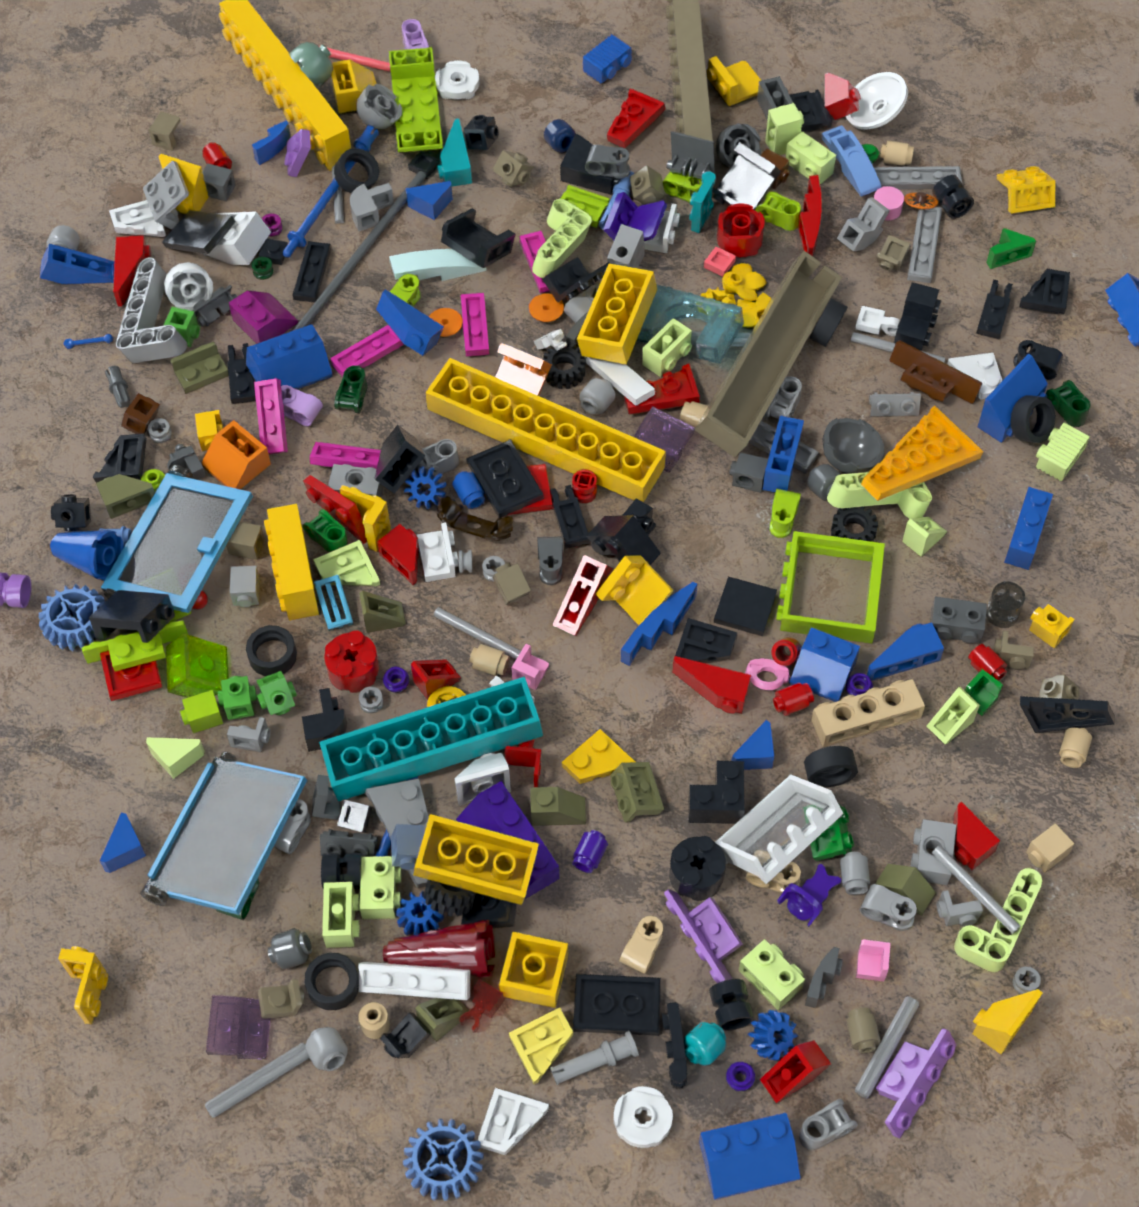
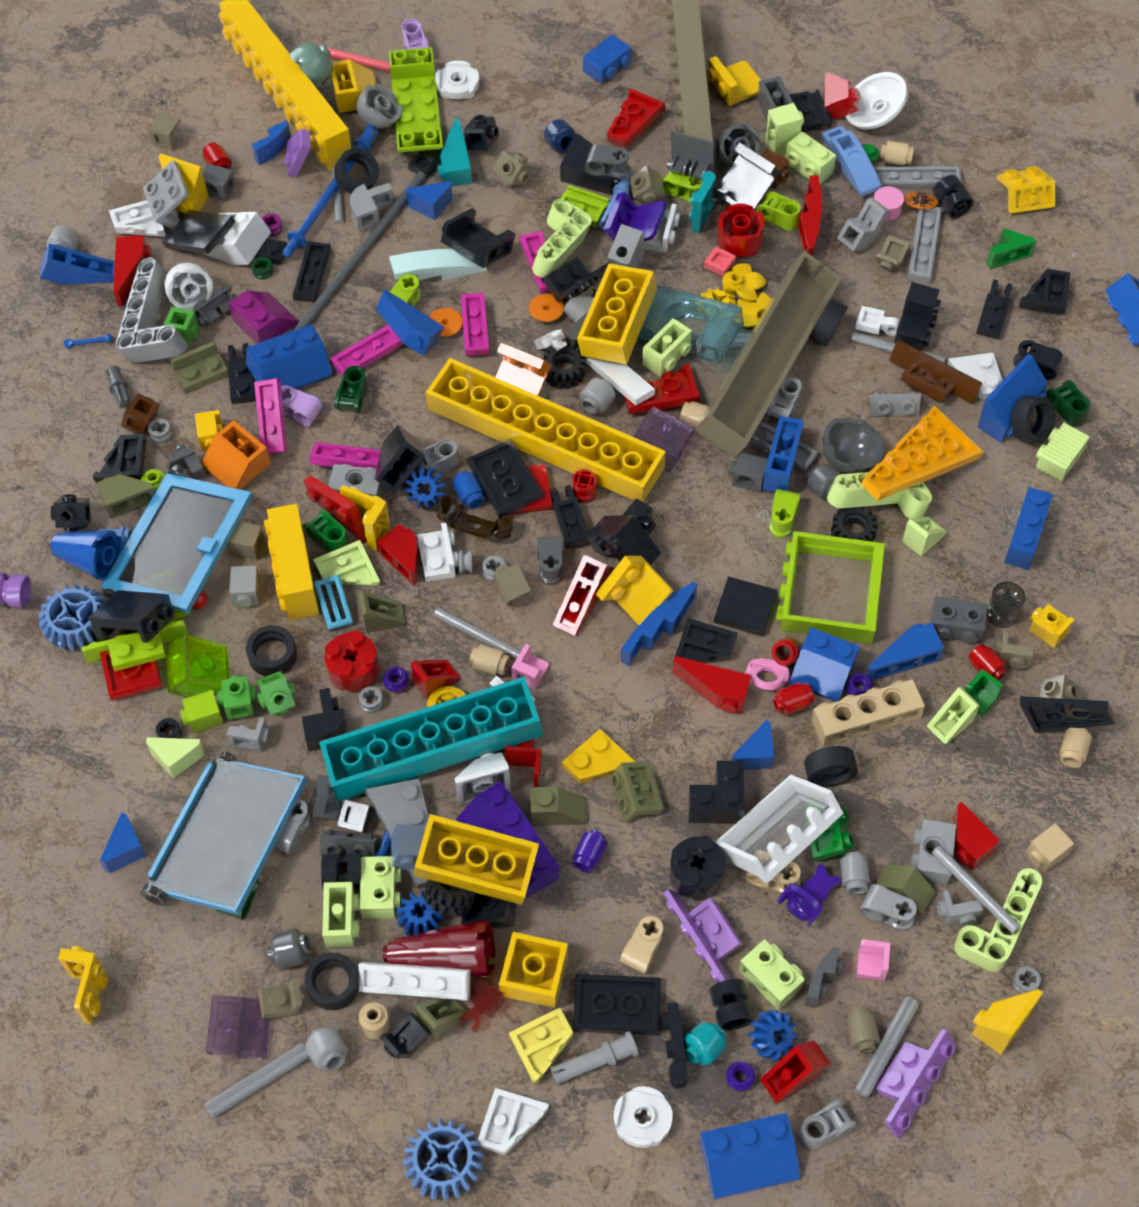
(165, 723): none -> black bush

